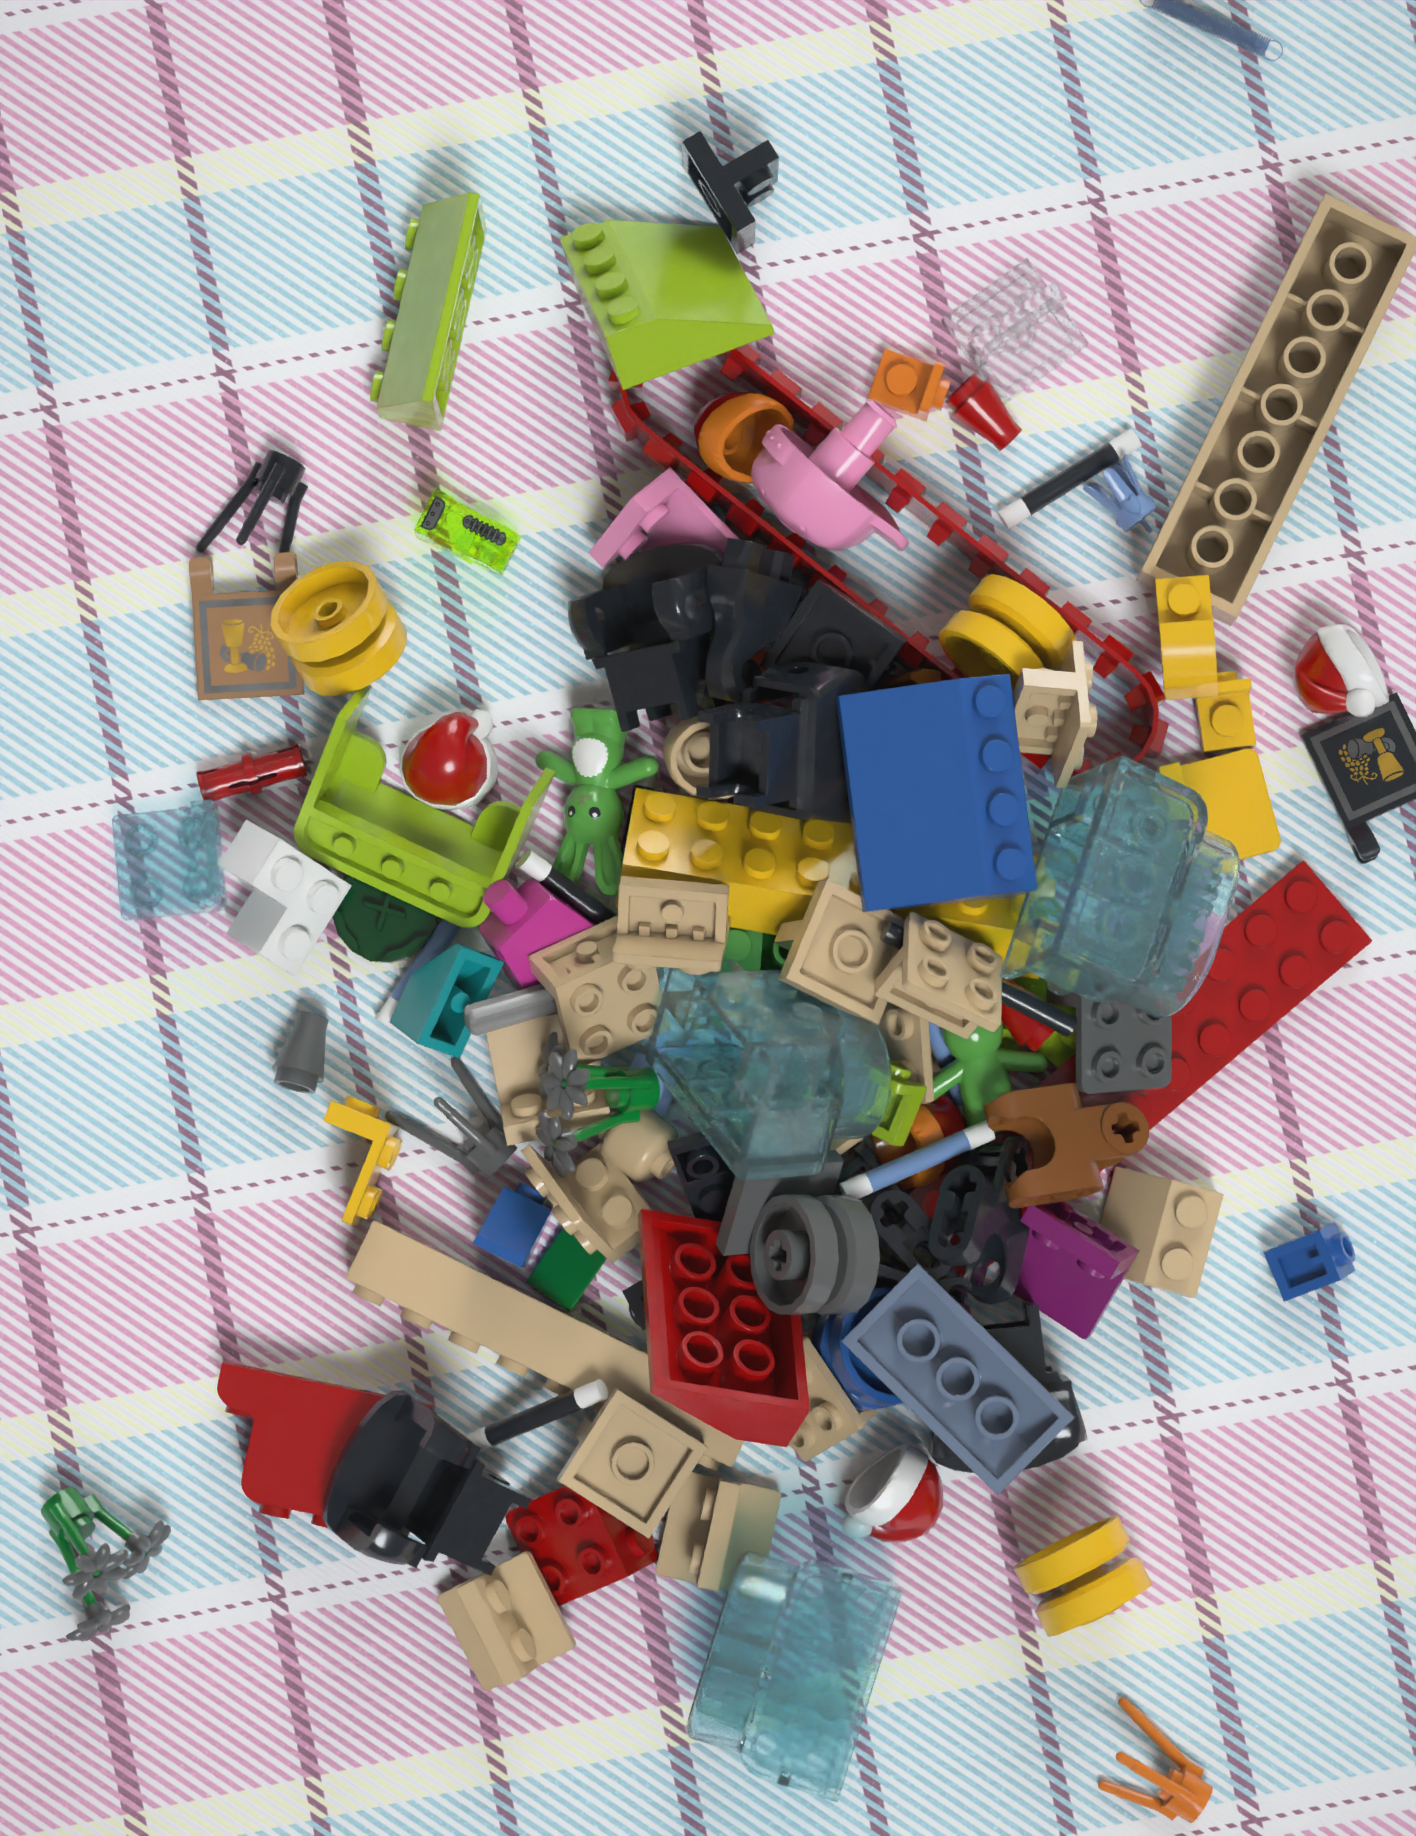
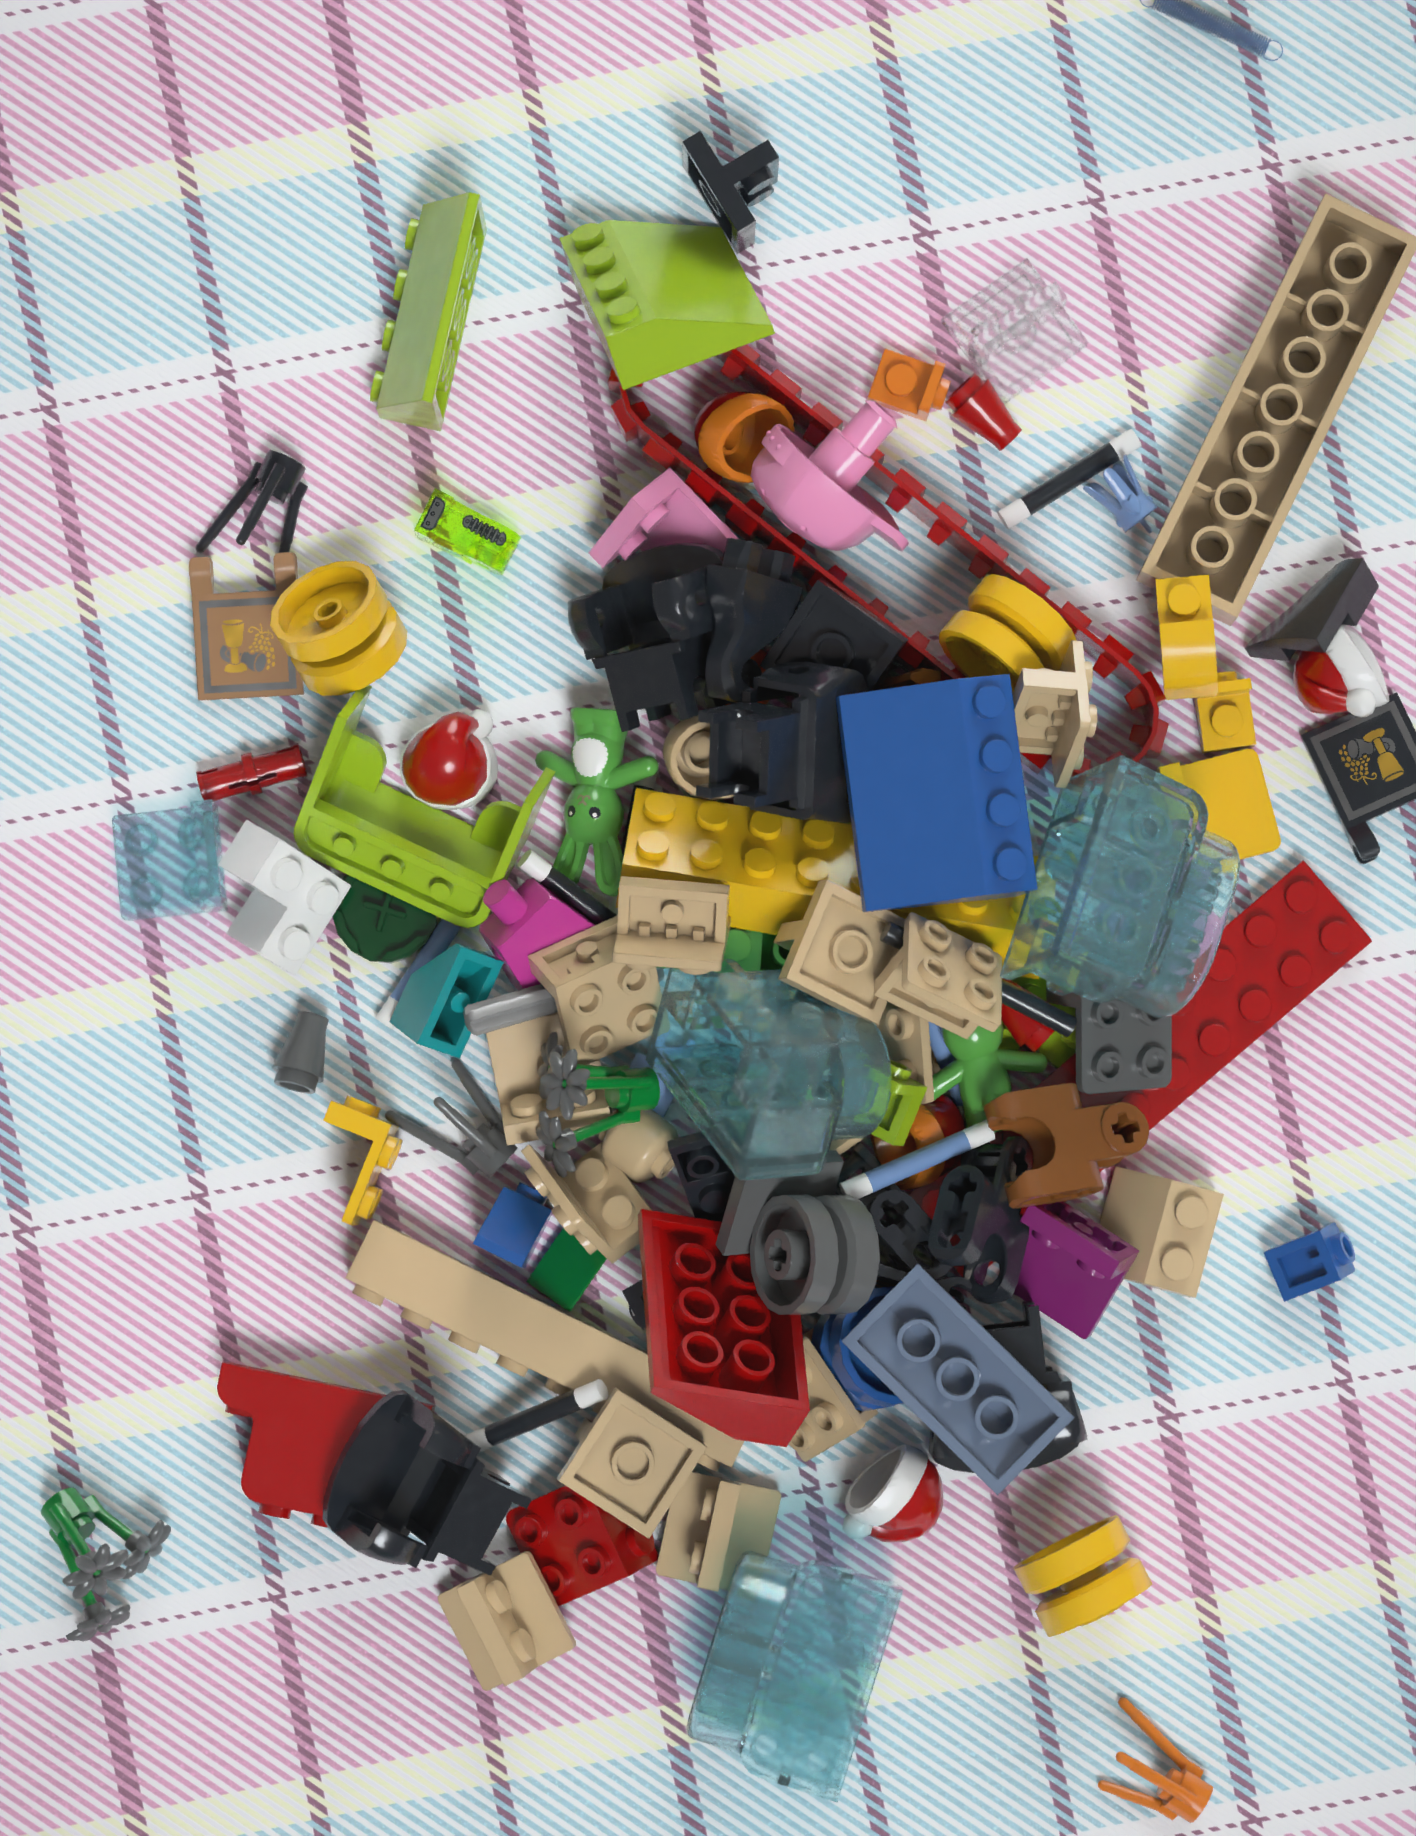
(1317, 615): none -> black slope

